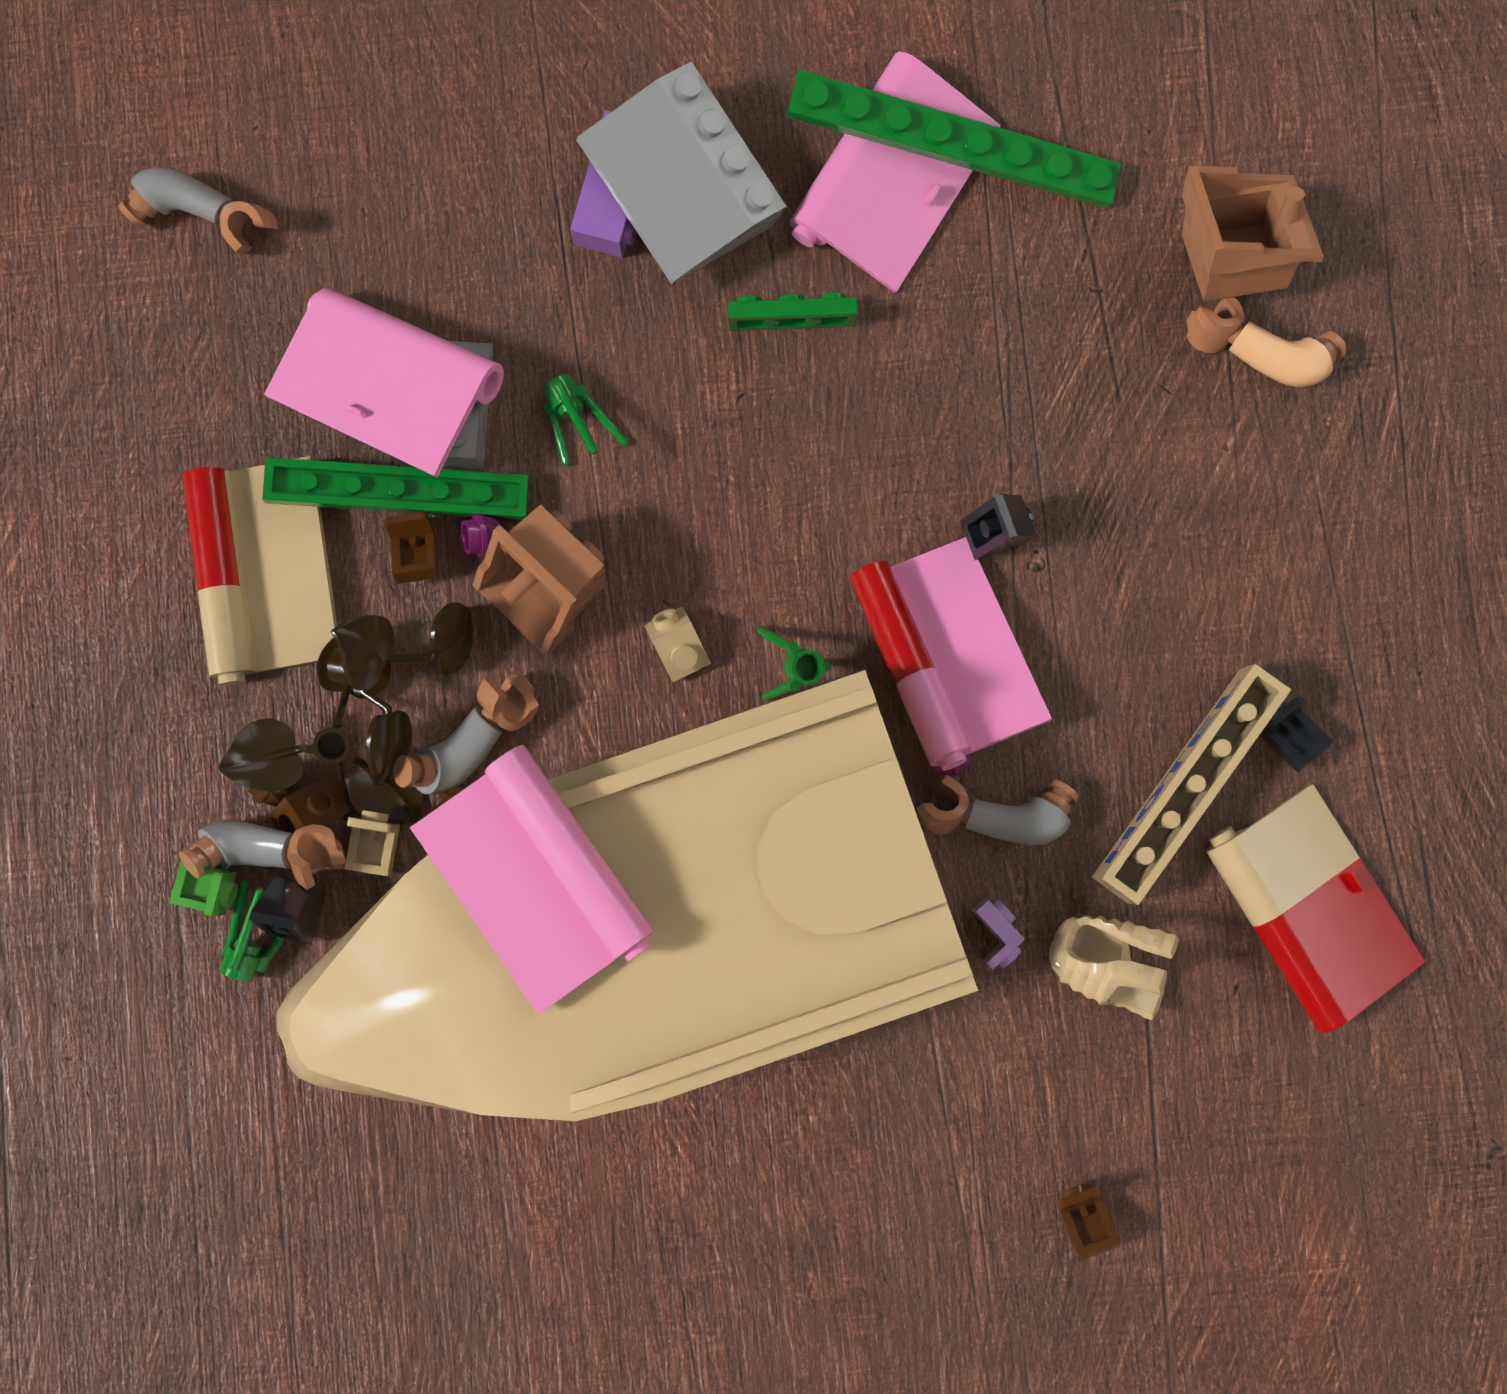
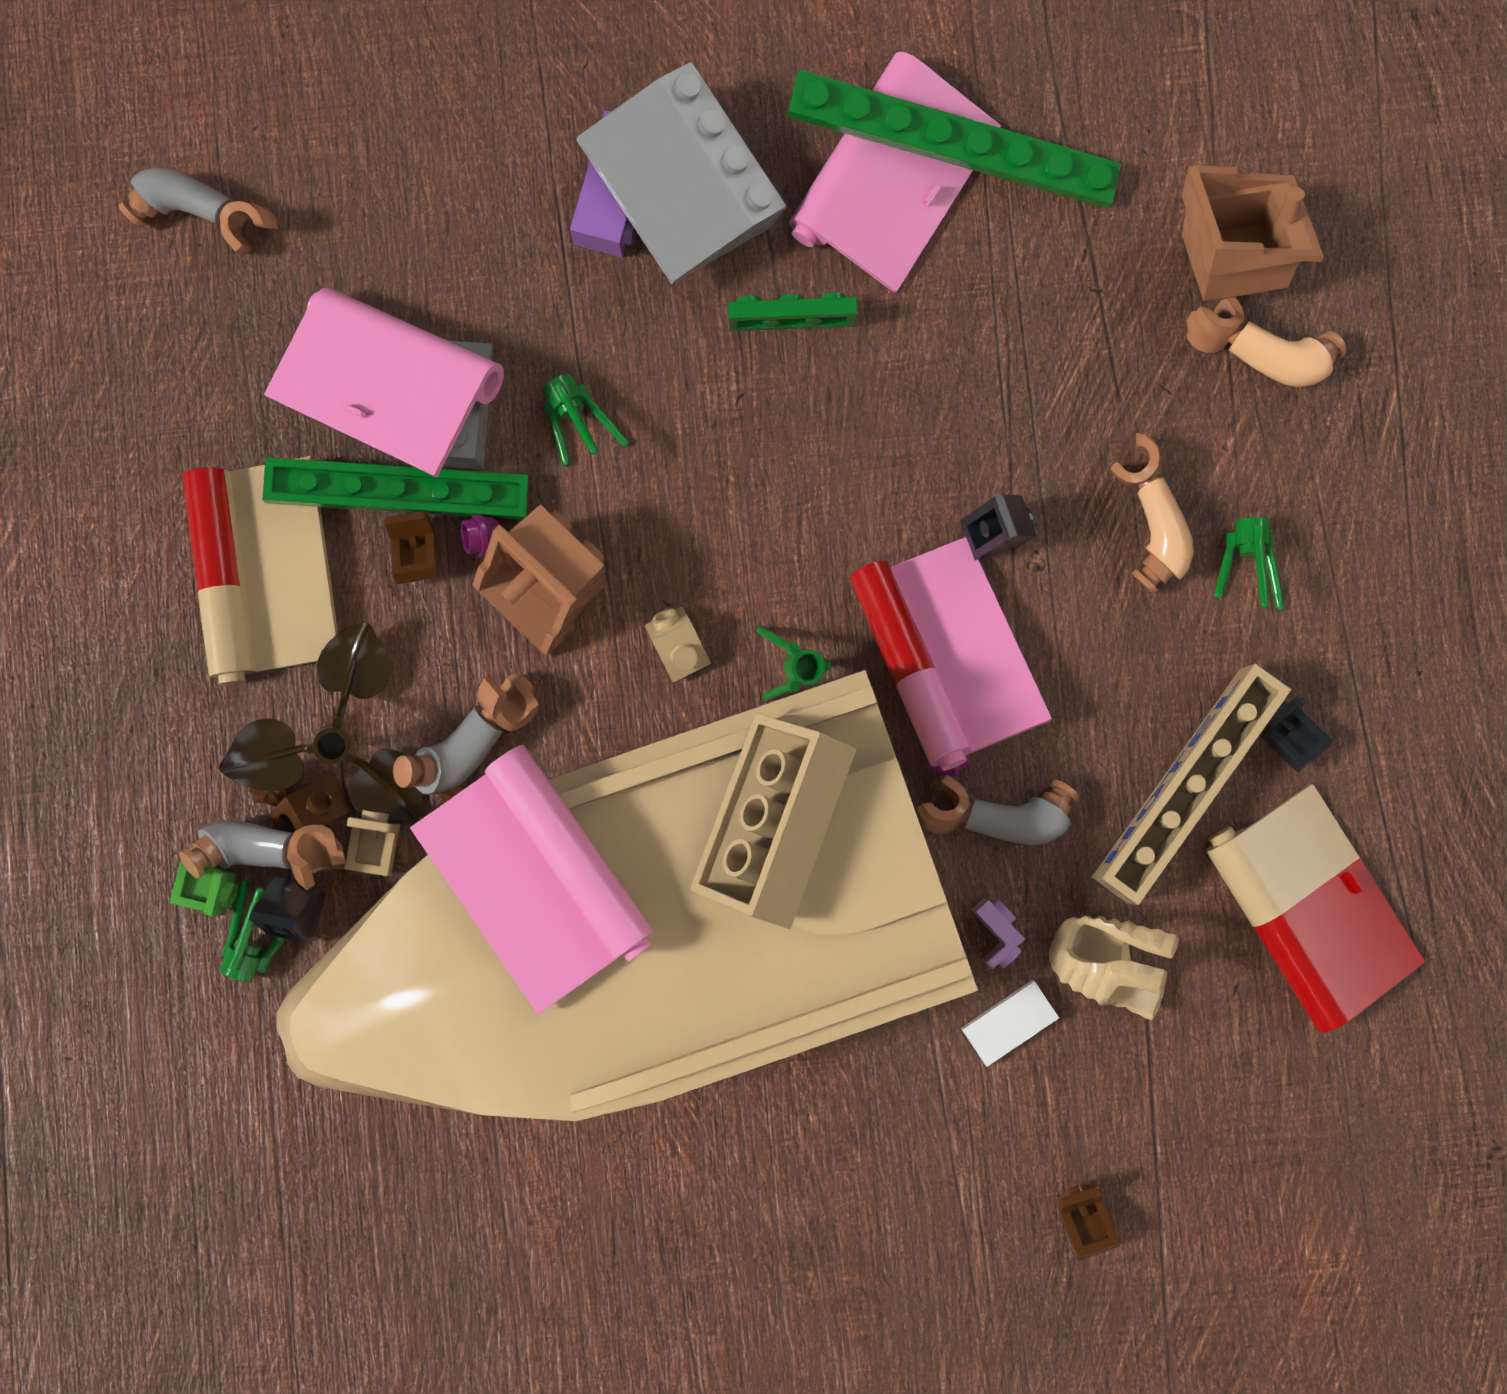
(366, 650): dark brown plant -> none
(773, 820): none -> tan slope
(1009, 1023): none -> white tile
(1170, 537): none -> light nougat piece
(1255, 541): none -> green plant

